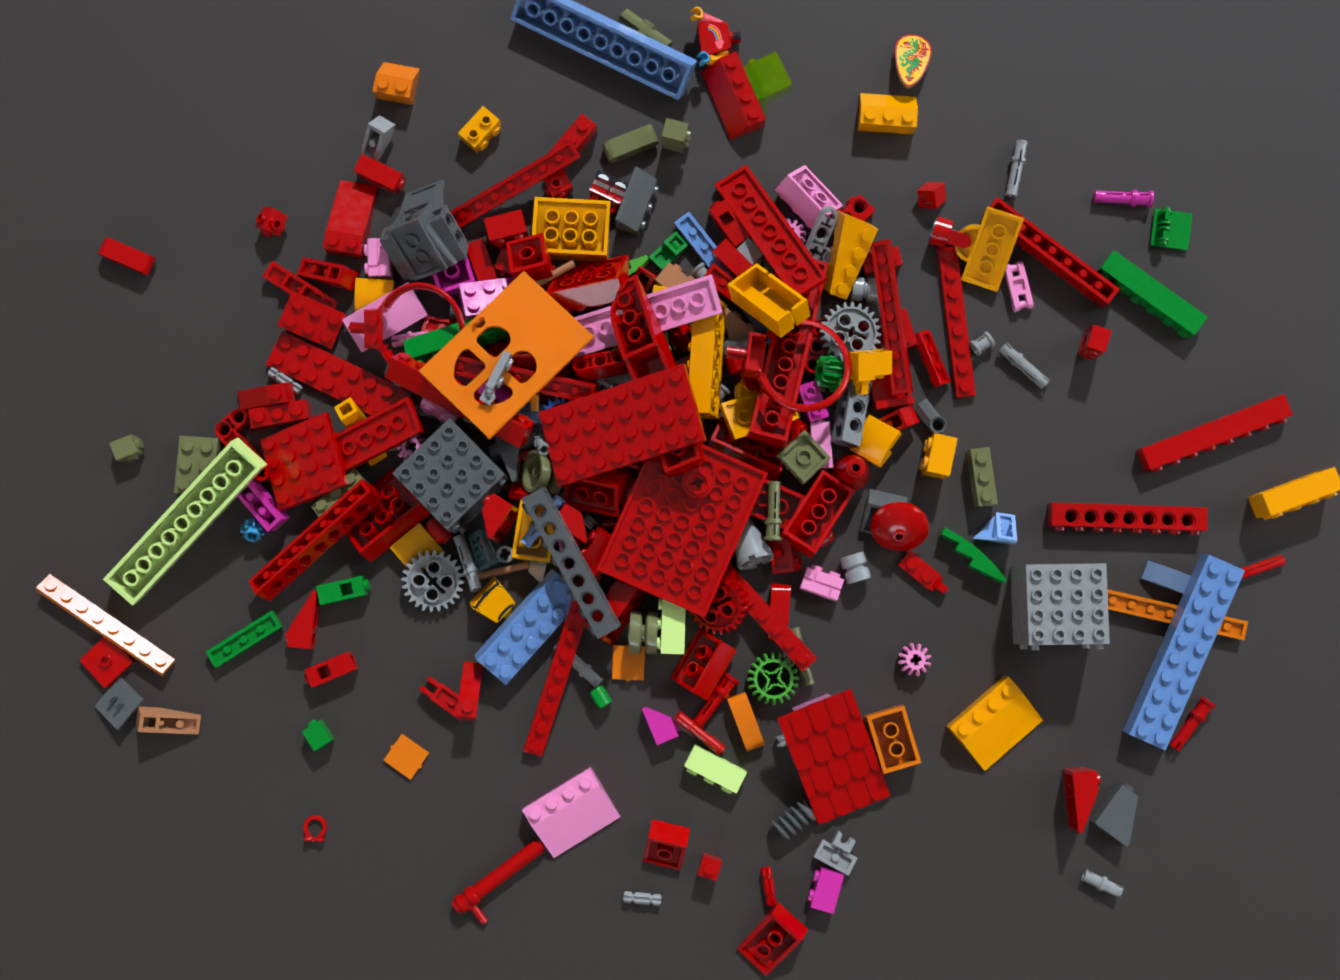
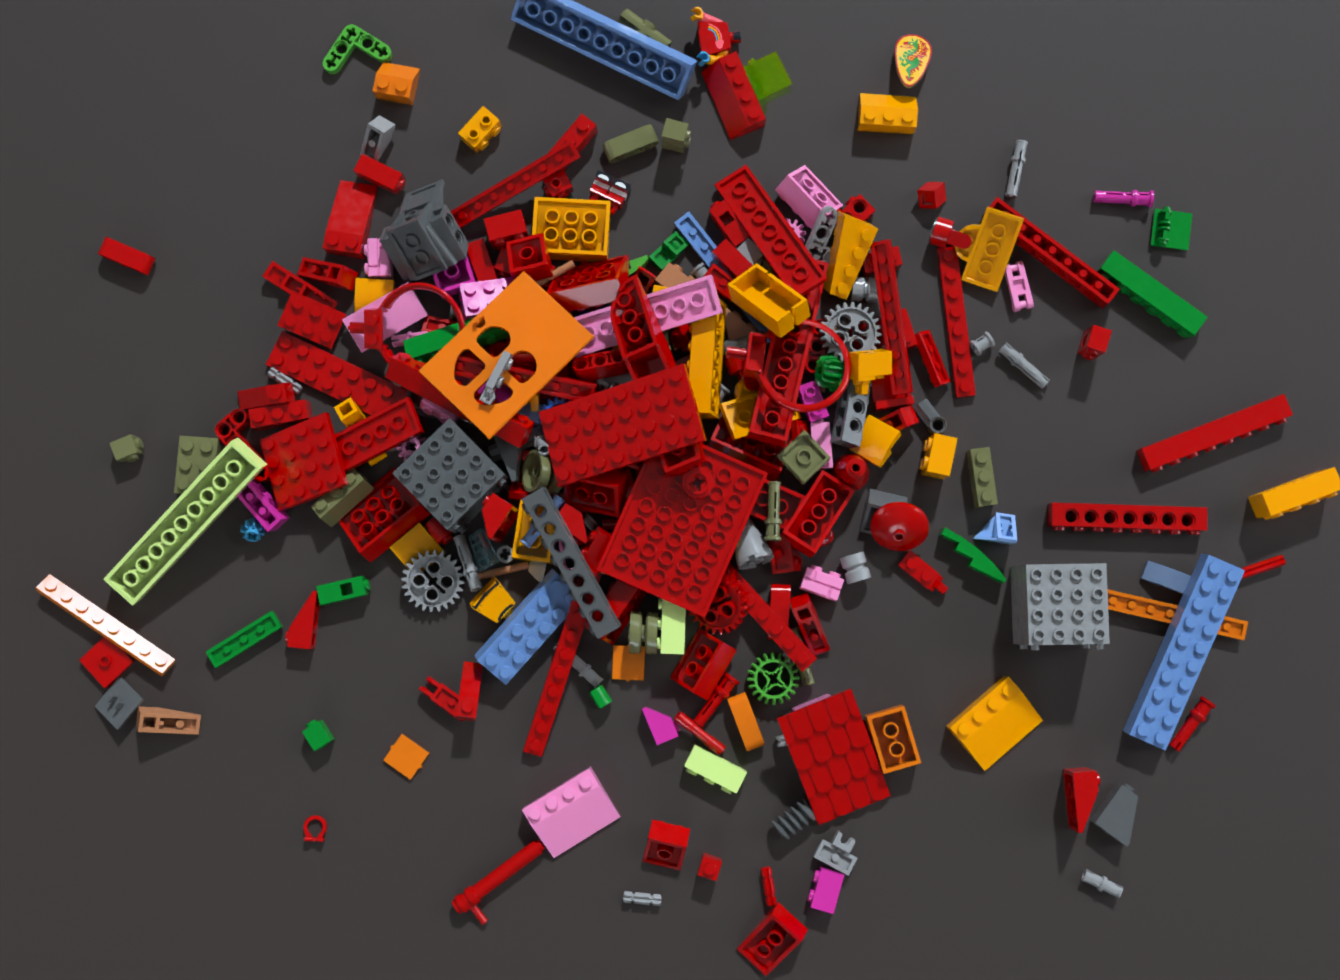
(271, 222): red brick -> none
(315, 540): red brick -> none
(330, 669): red brick -> none
(356, 42): none -> bright green beam
(636, 202): dark grey slope -> none
(809, 623): none -> red slope
(919, 663): bright pink gear -> none

